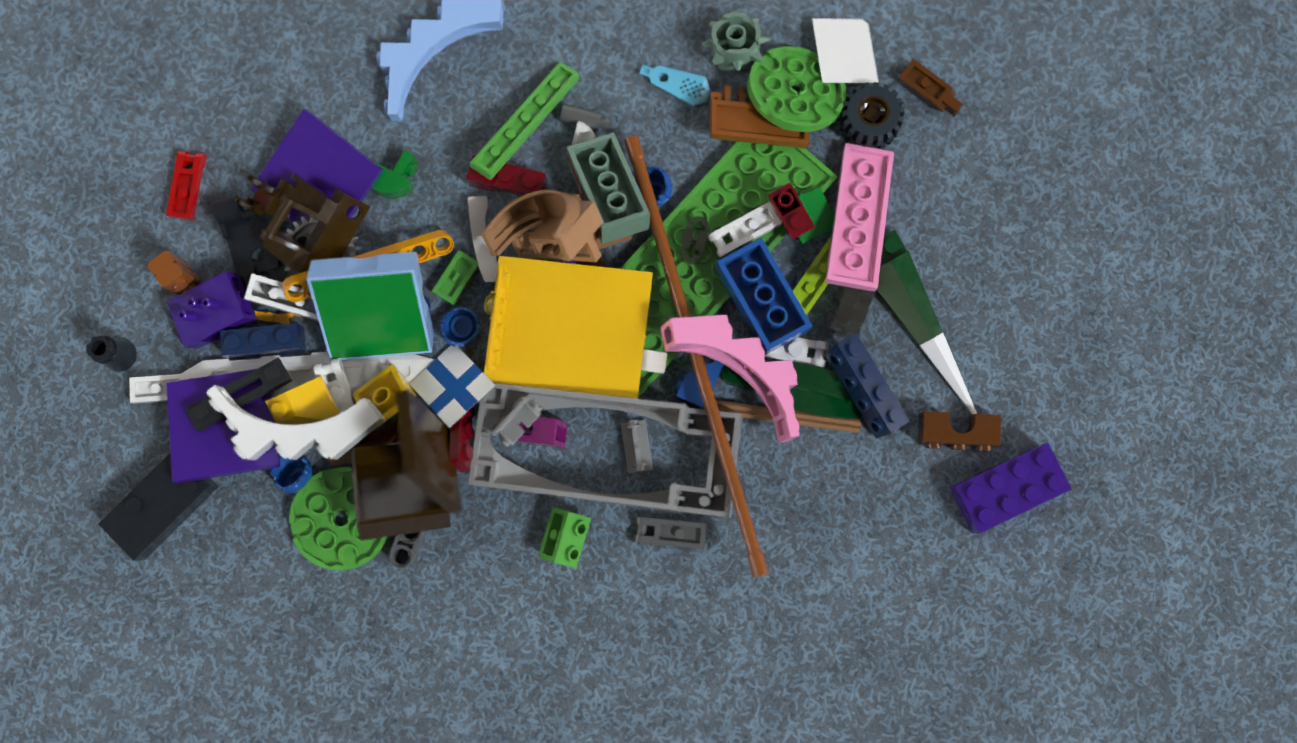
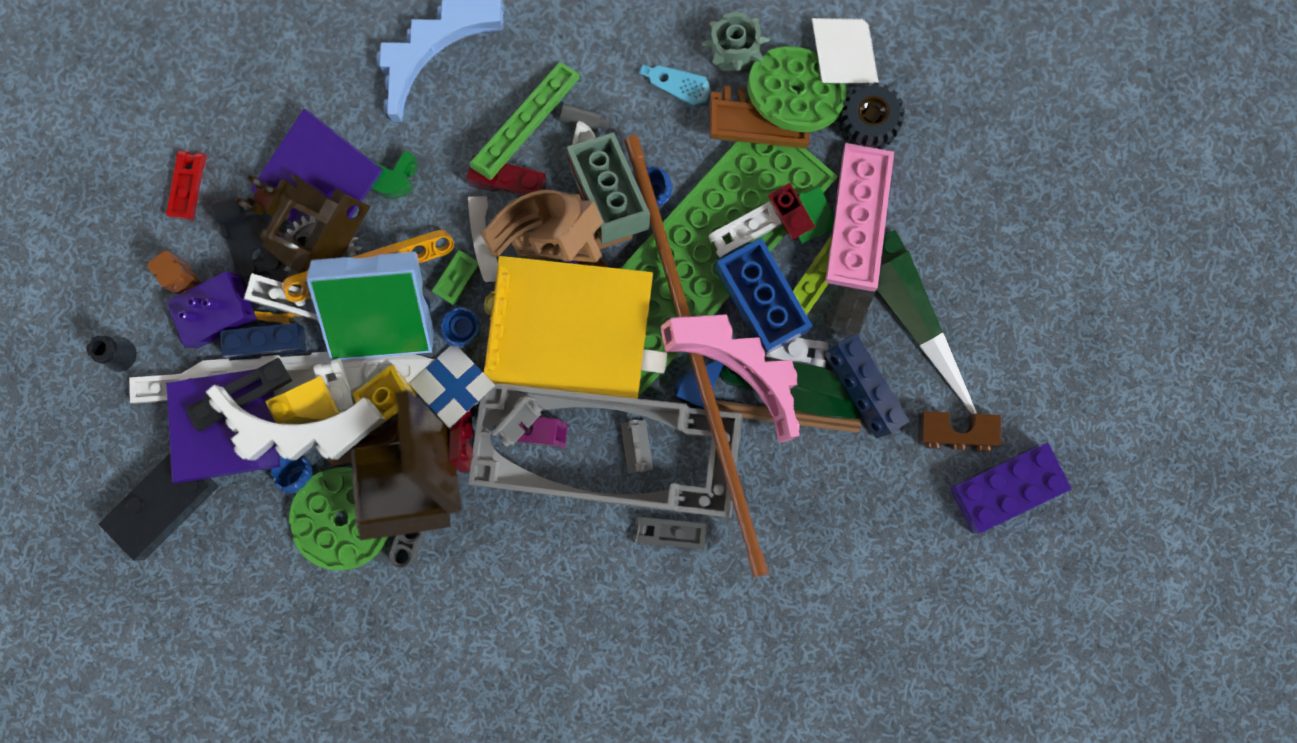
(566, 538): bright green brick -> none
(688, 239): clear smoke beam -> none
(930, 88): reddish brown hinge -> none

